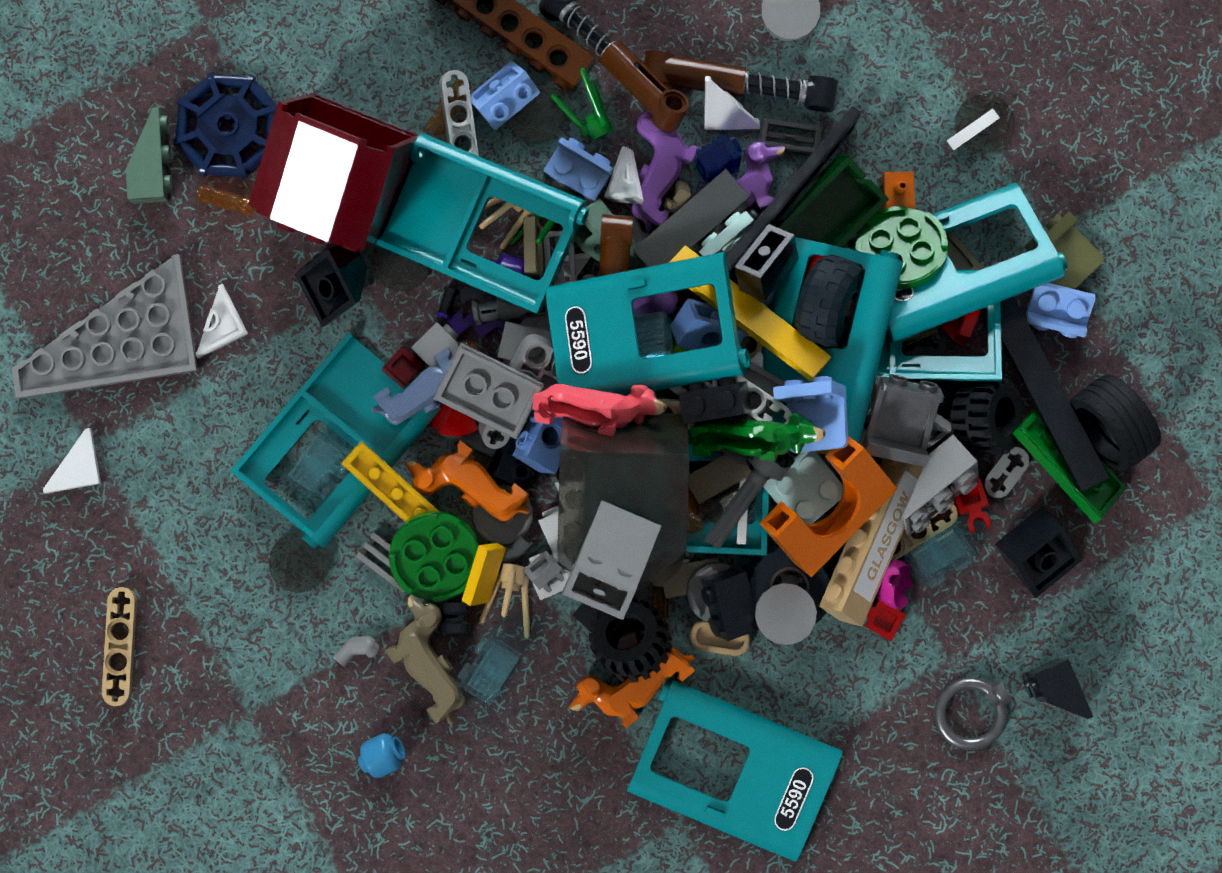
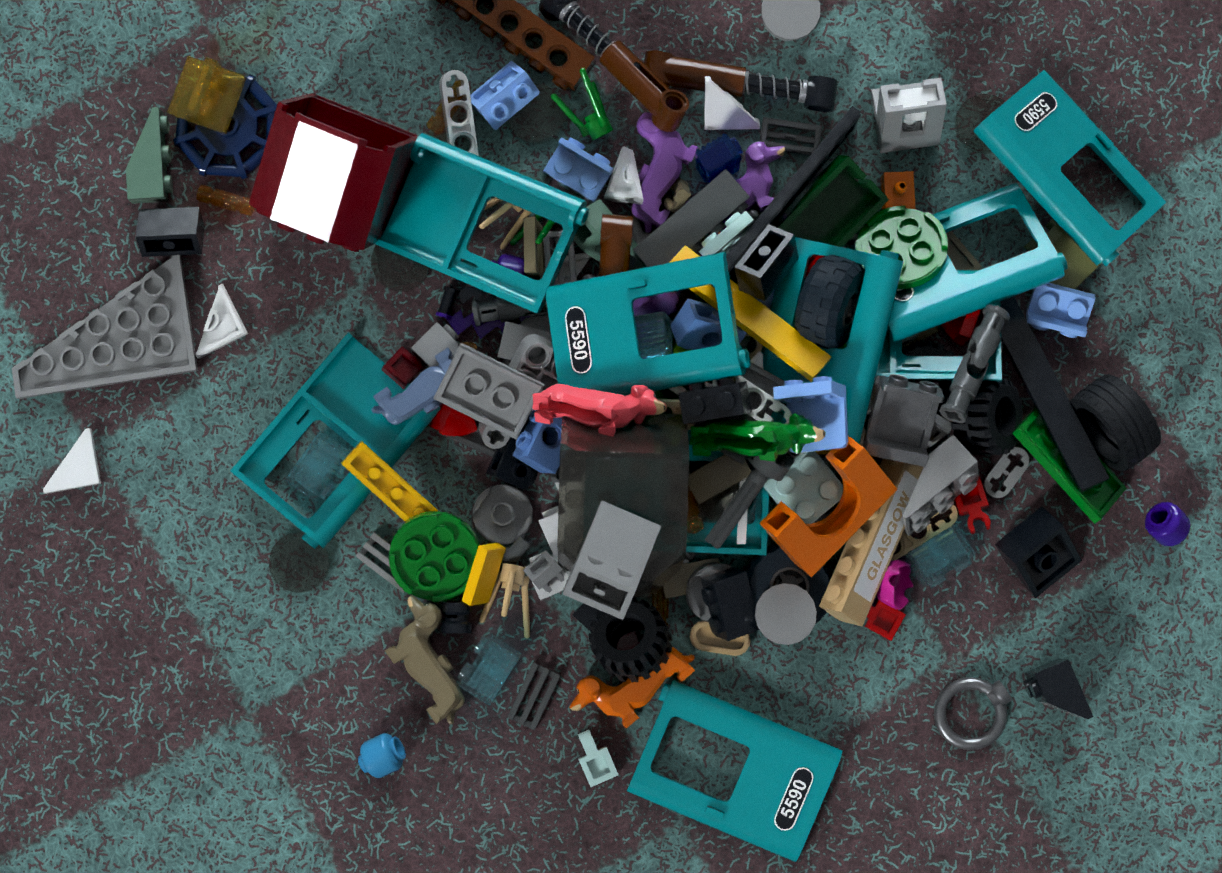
(115, 646): tan beam -> none
(172, 230): none -> black brick
(206, 94): none -> clear yellow bracket
(333, 282): black slope -> none
(356, 646): light grey arm -> none
(472, 480): orange animal -> none
(544, 673): none -> dark grey tile
(597, 762): none -> light aqua plate
(909, 115): none -> light grey brick
(973, 129): white sticker -> none
(980, 349): none -> dark grey piece
(1039, 134): none -> teal piece
(1167, 524): none -> dark purple head

